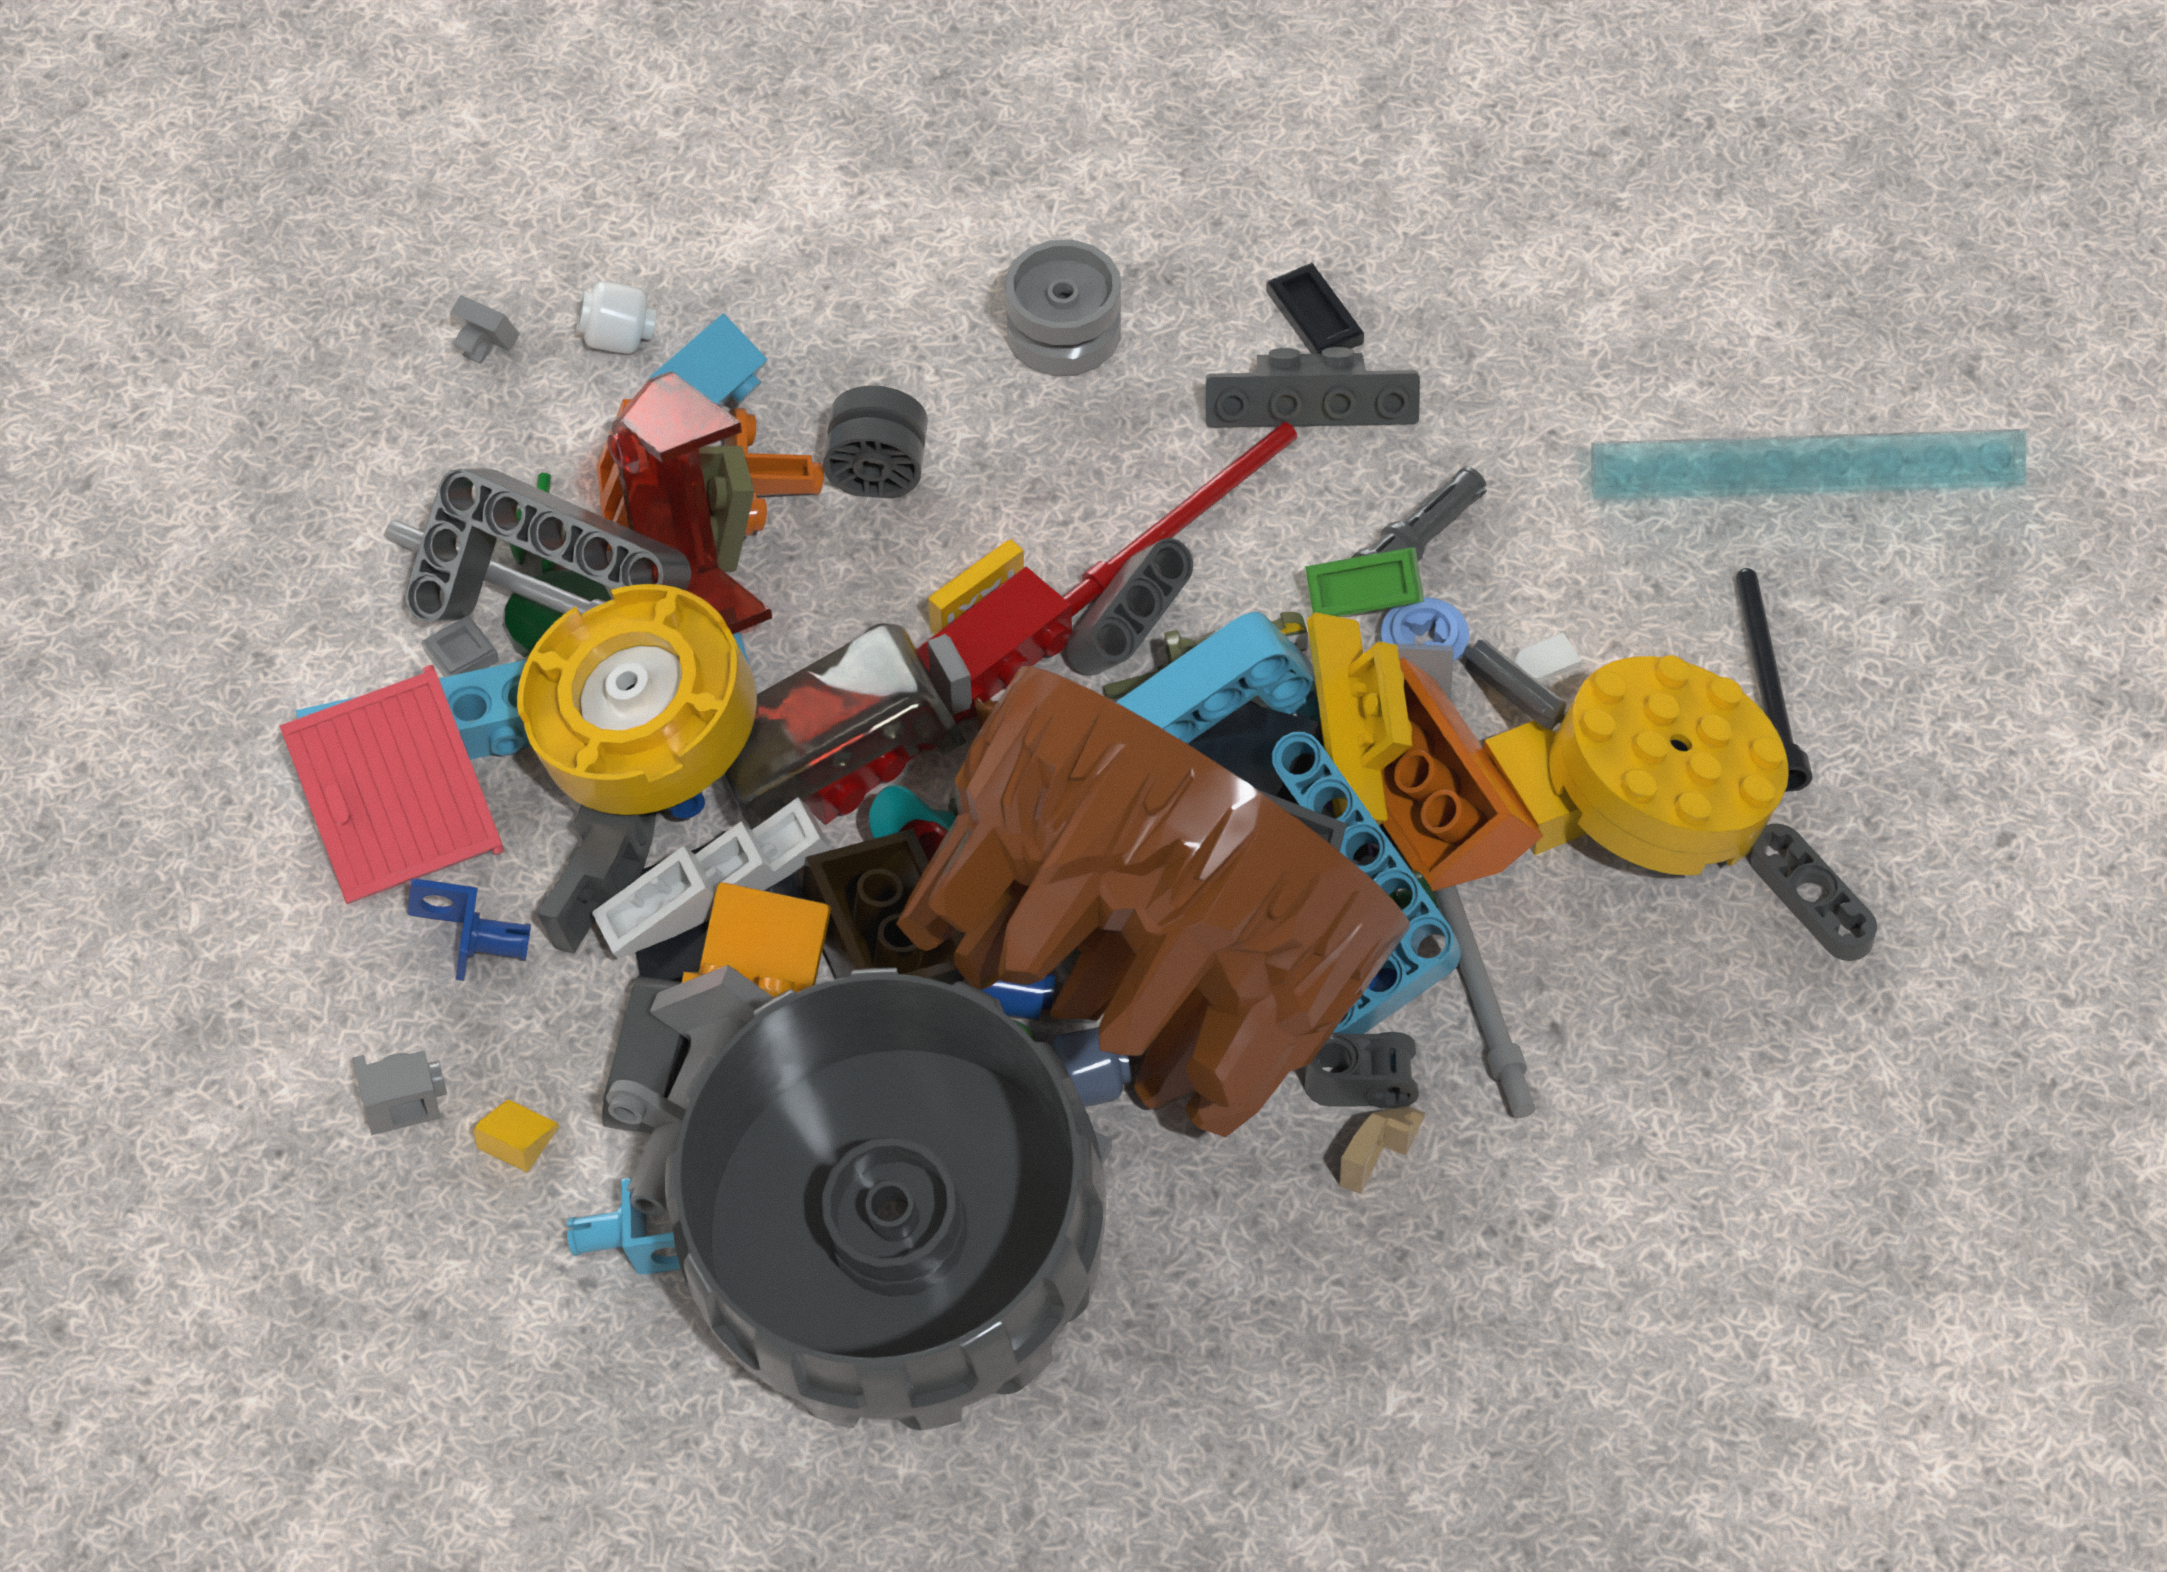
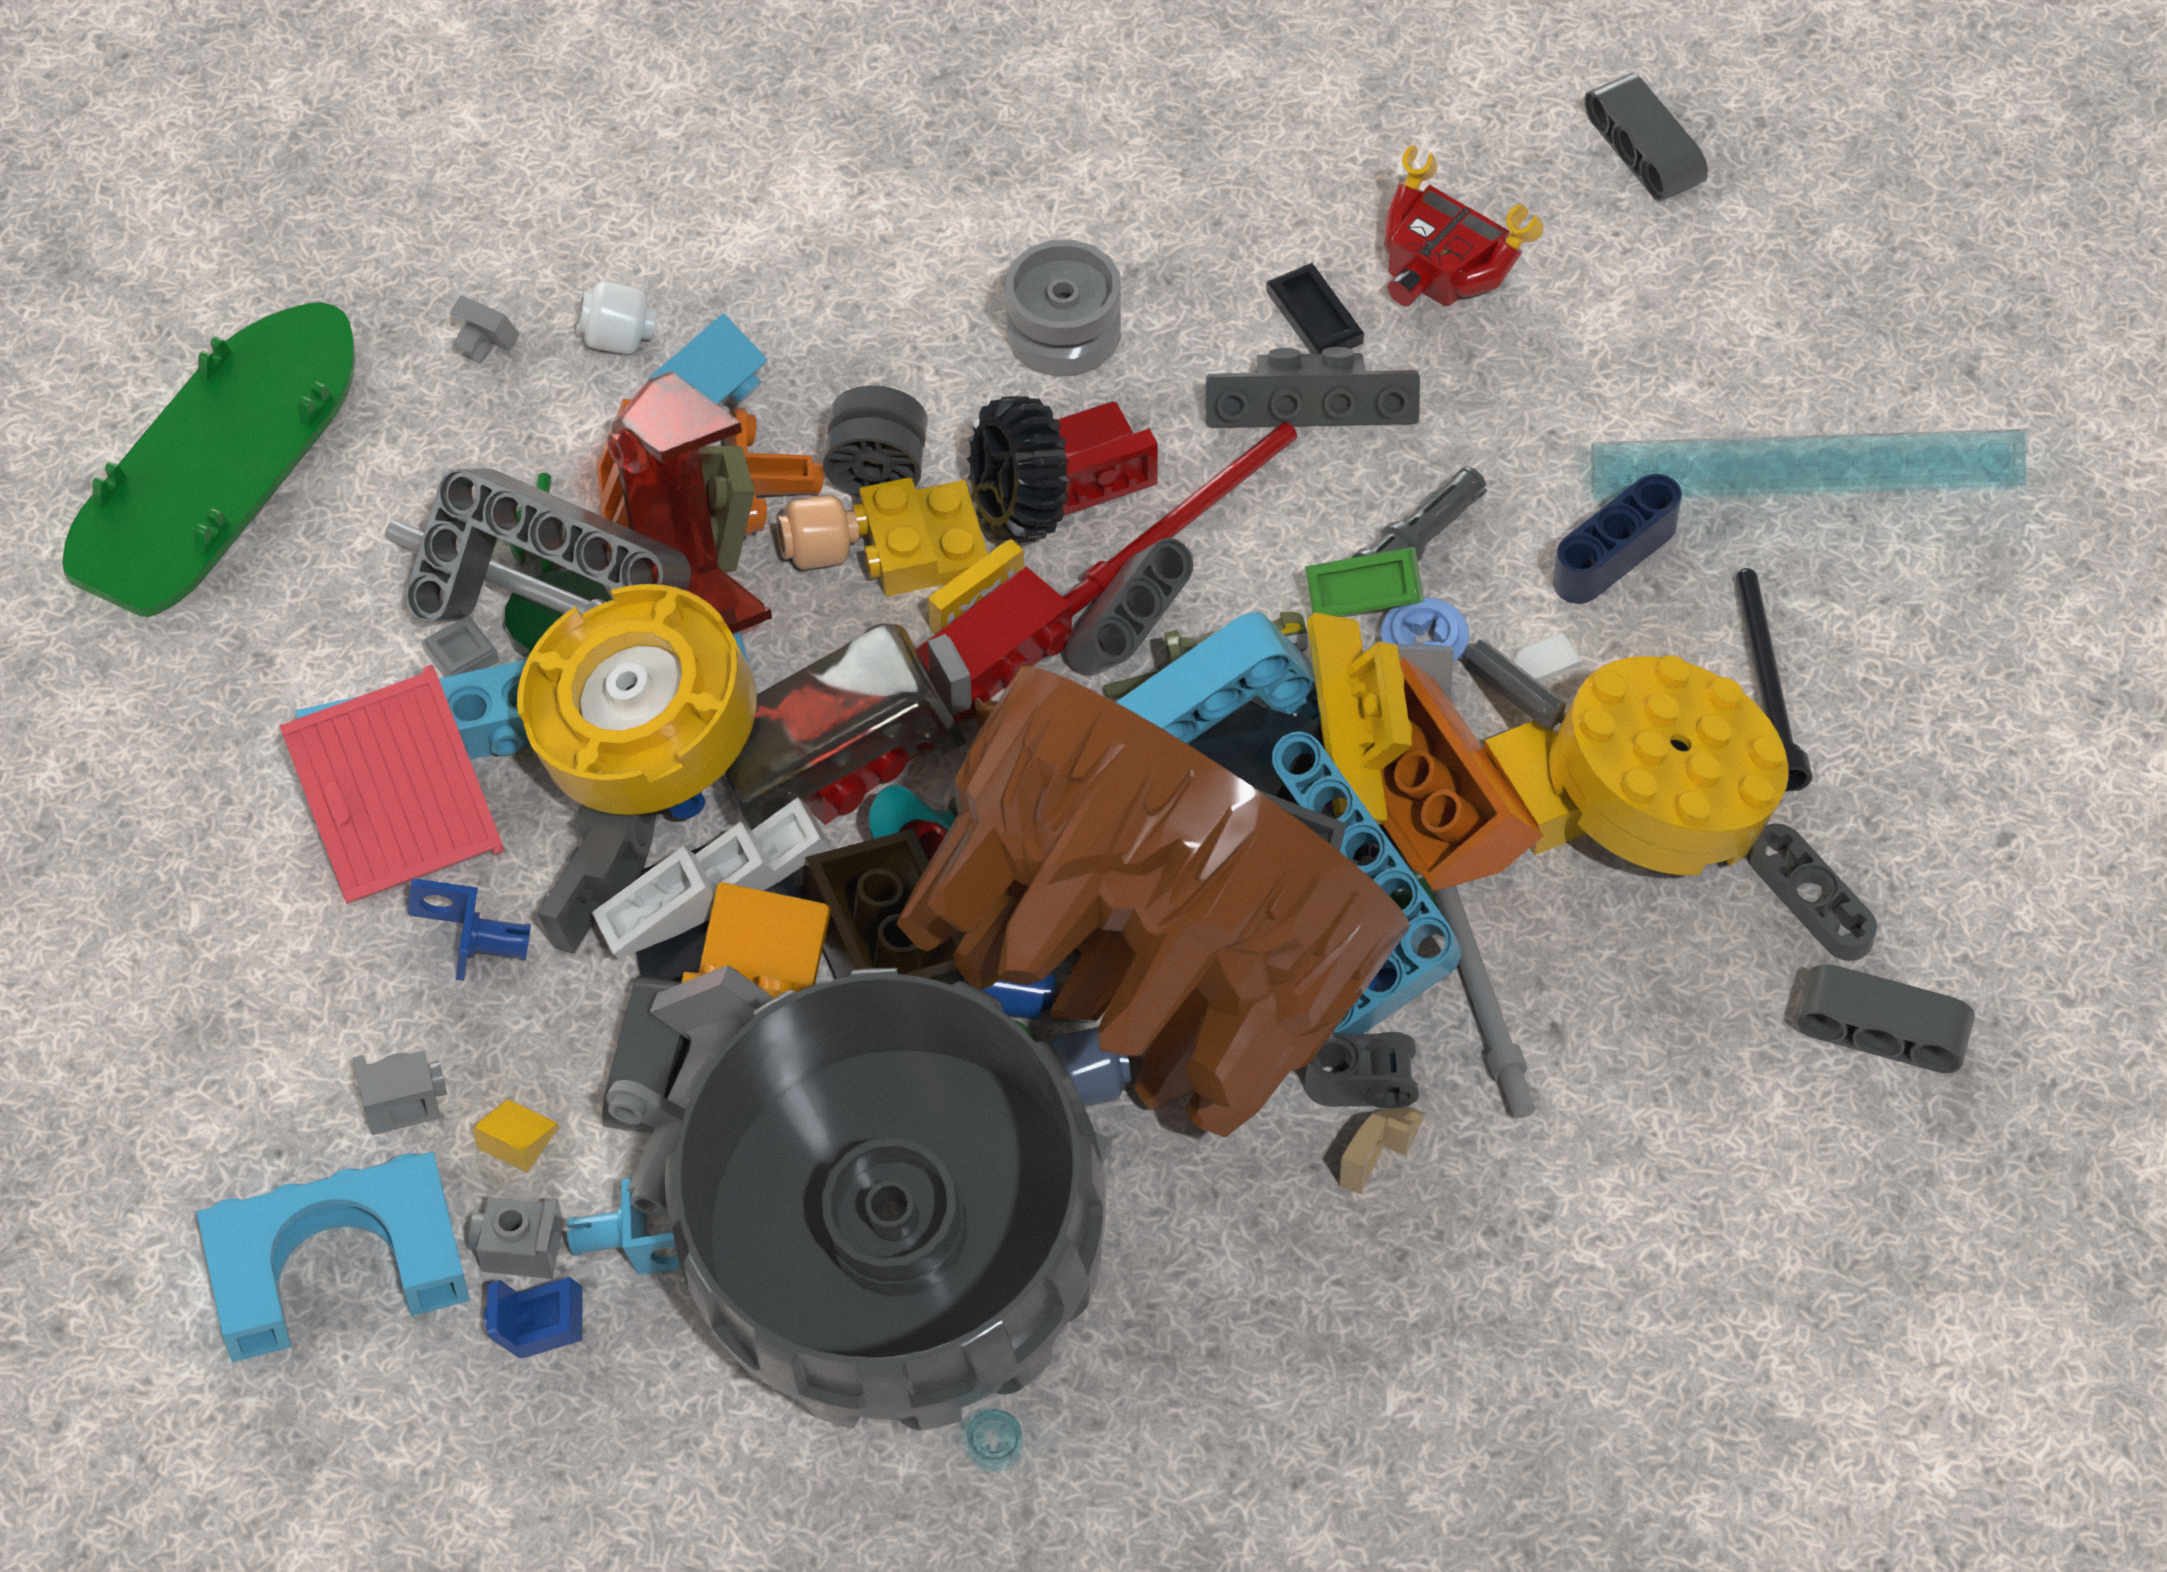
(211, 459): none -> green piece
(254, 1236): none -> medium azure arch
(517, 1237): none -> light grey brick
(534, 1318): none -> blue bracket
(817, 532): none -> light nougat head
(918, 534): none -> yellow plate
(1002, 1422): none -> clear light blue bush
(1018, 469): none -> black gear
(1106, 457): none -> red bracket
(1445, 245): none -> red torso
(1617, 538): none -> dark blue beam
(1646, 136): none -> dark grey beam
(1885, 1018): none -> dark grey beam

